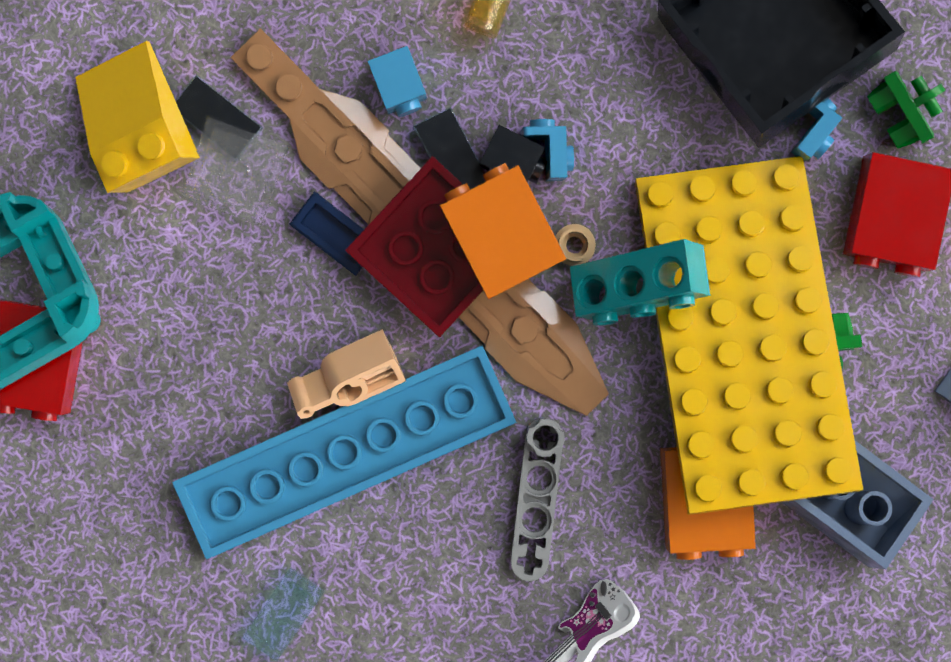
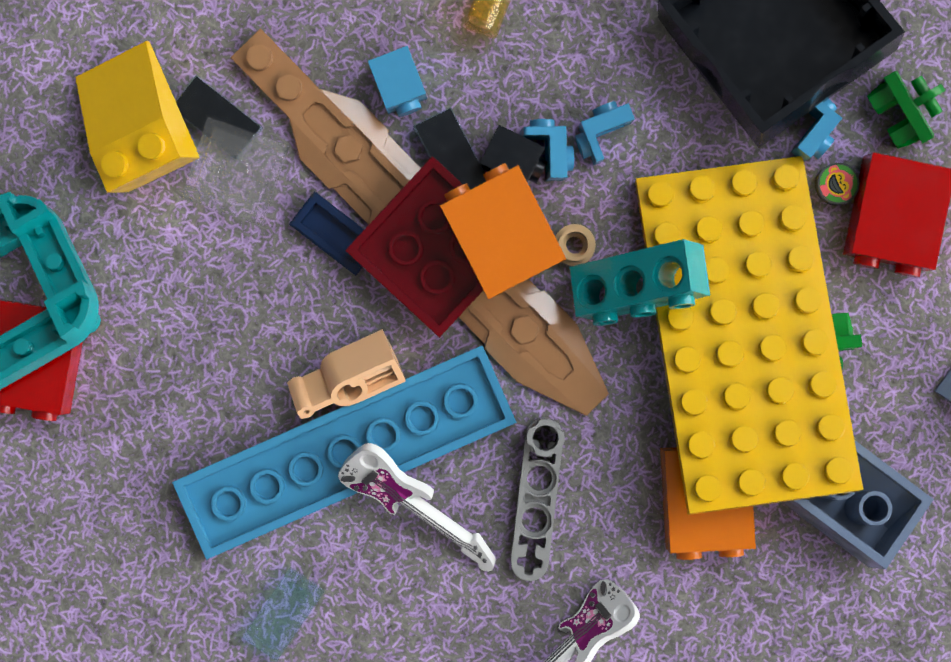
(376, 475): none -> white piece
(605, 120): none -> dark azure bracket
(837, 184): none -> tile

